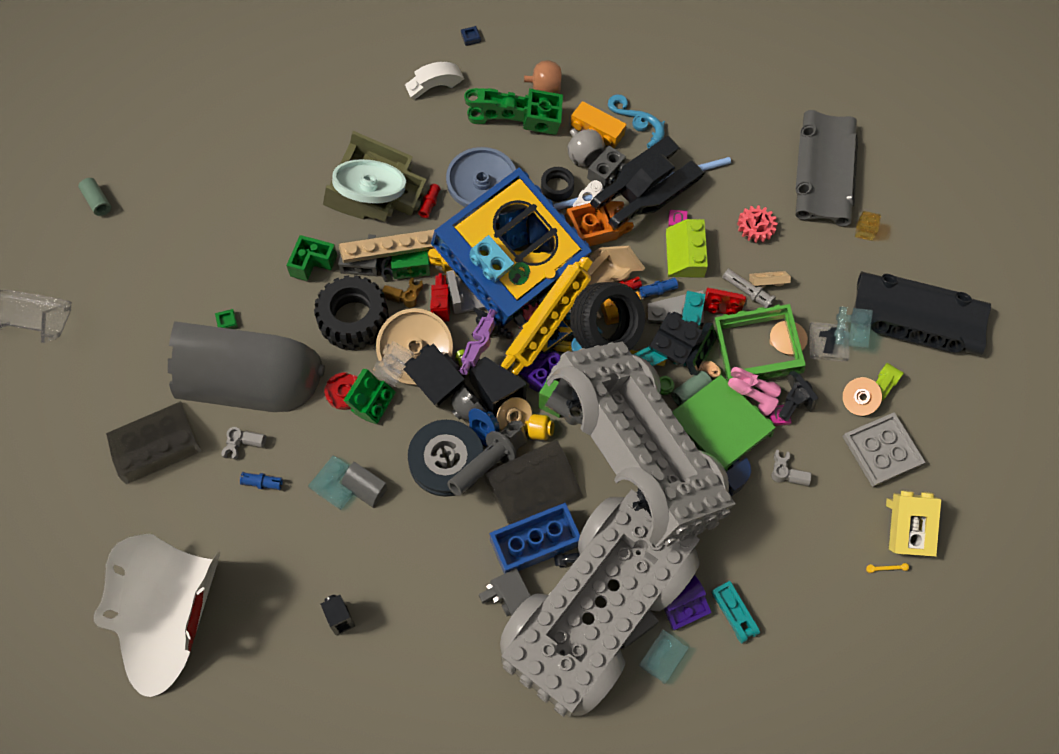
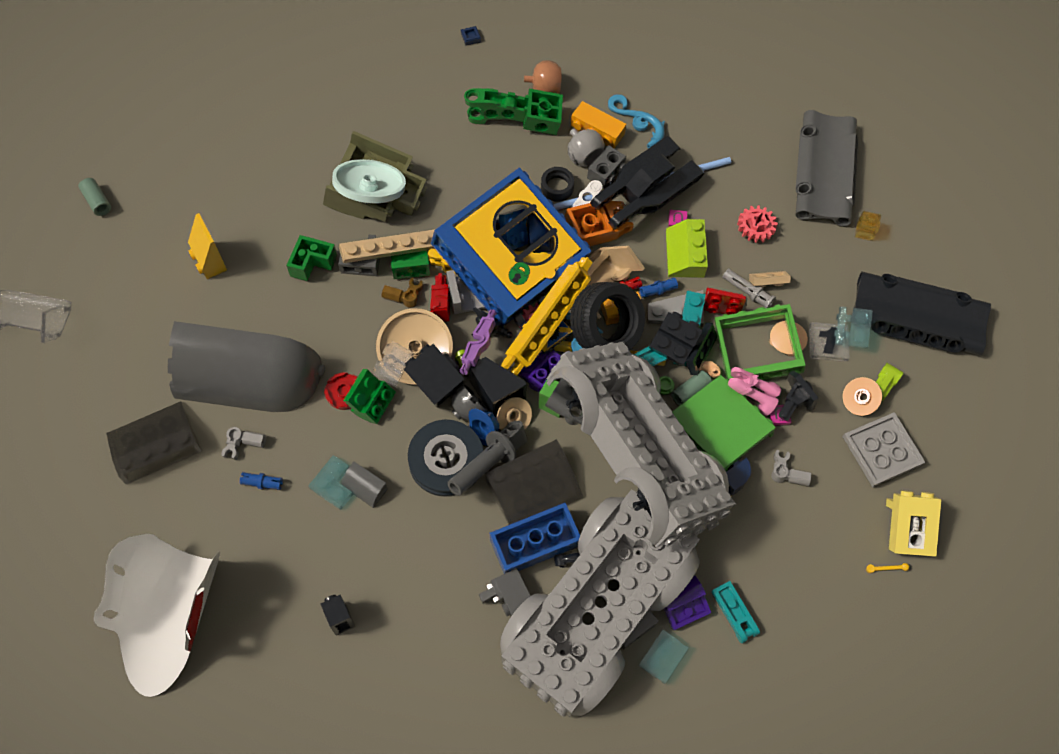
(204, 250): none -> yellow slope
(226, 319): green tile -> none
(350, 291): black tyre -> none
(382, 263): black arm -> none
(429, 201): red pin -> none
(433, 75): white arch -> none
(476, 172): sand blue dish -> none
(495, 256): medium azure brick -> none
(539, 427): yellow head -> none

